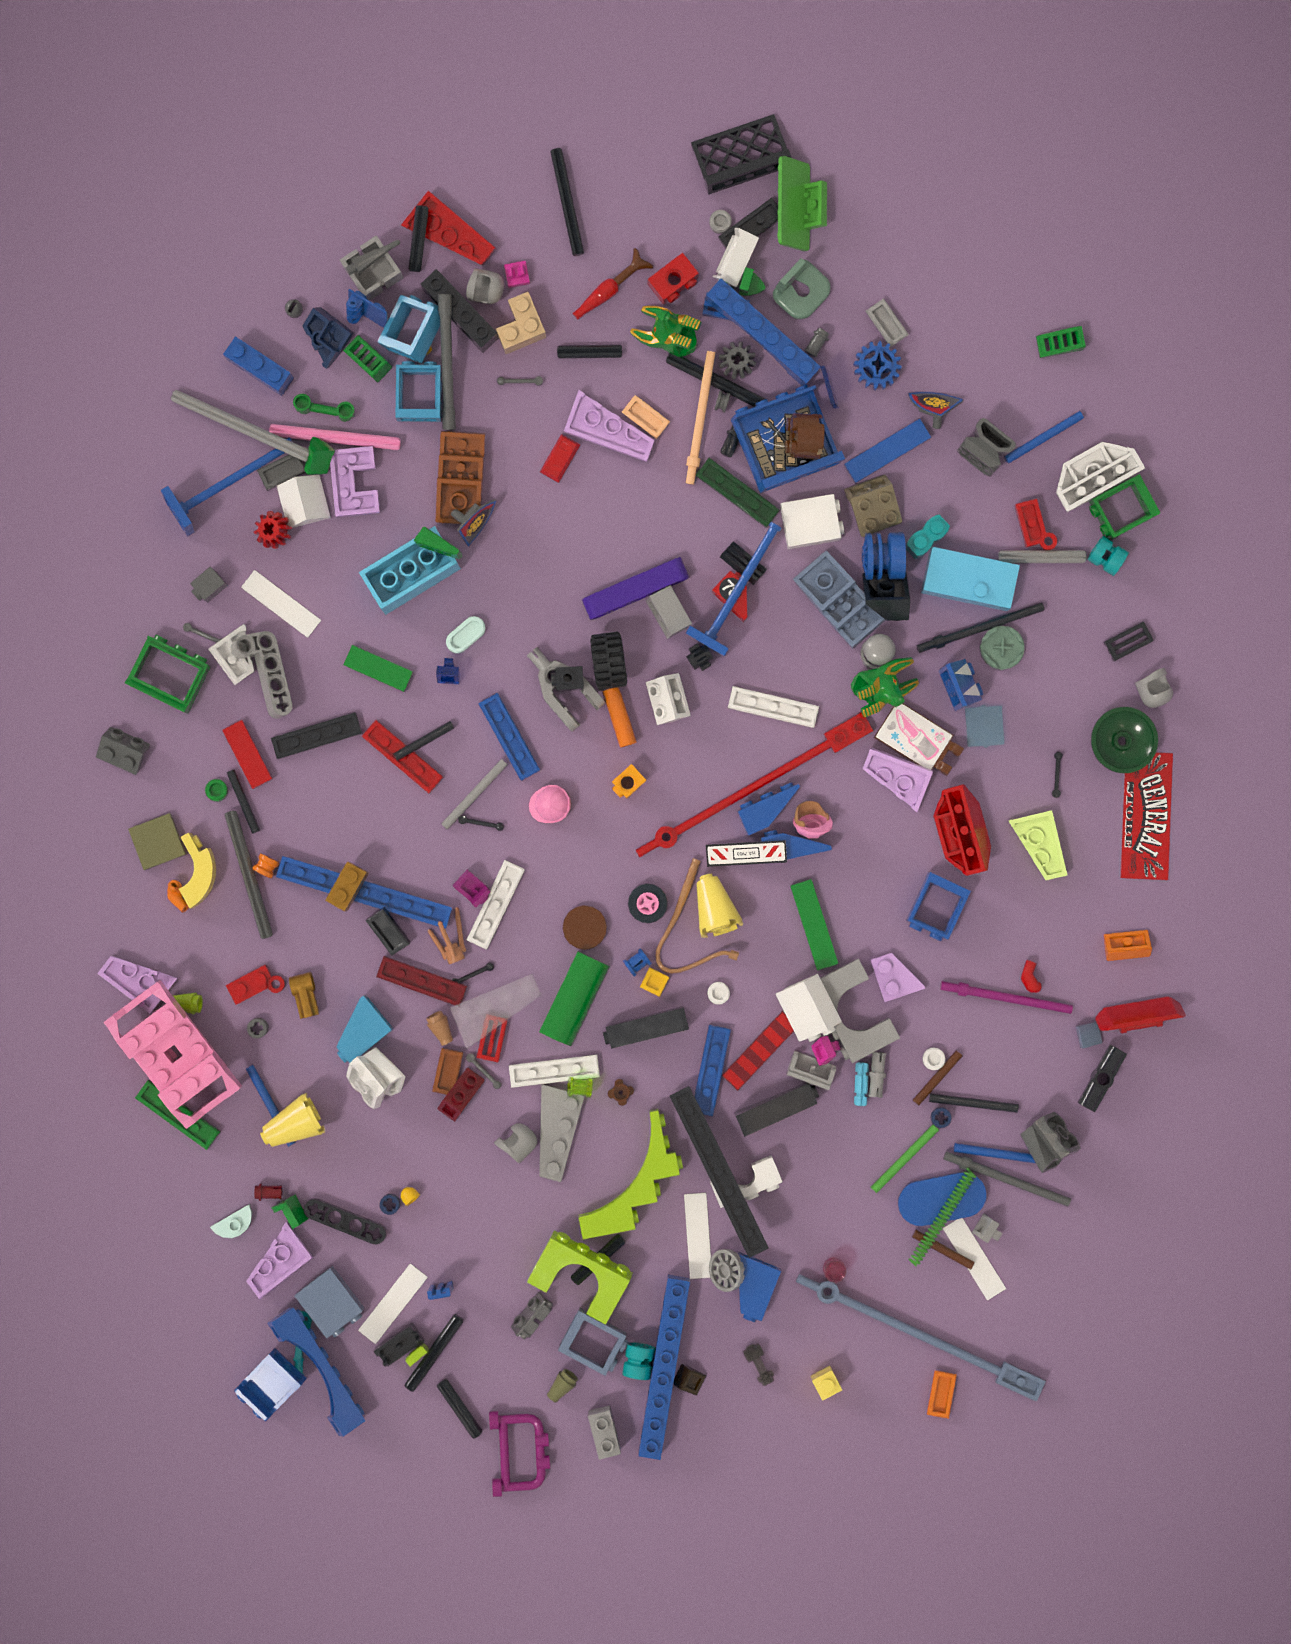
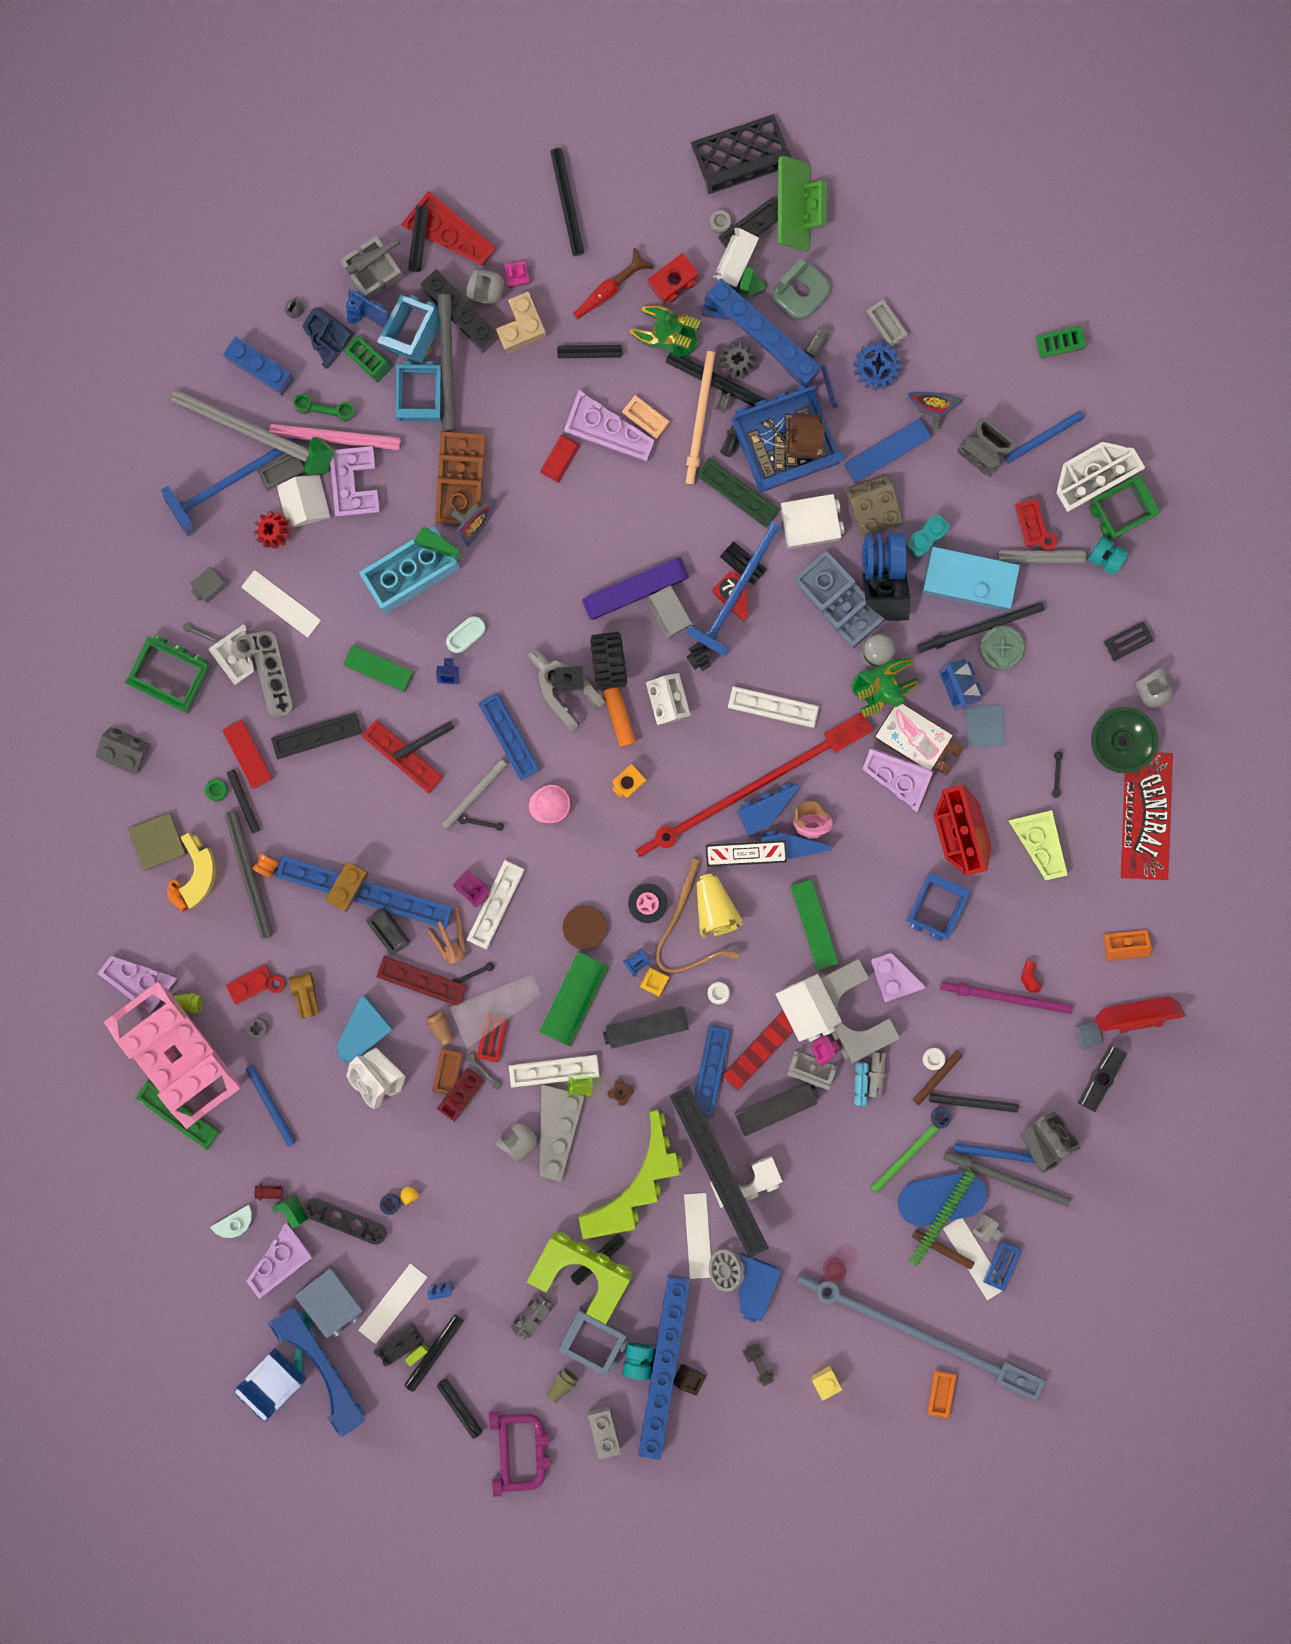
(293, 1123): light yellow cone -> none
(538, 380): dark grey hinge -> none
(1009, 1248): none -> blue tile

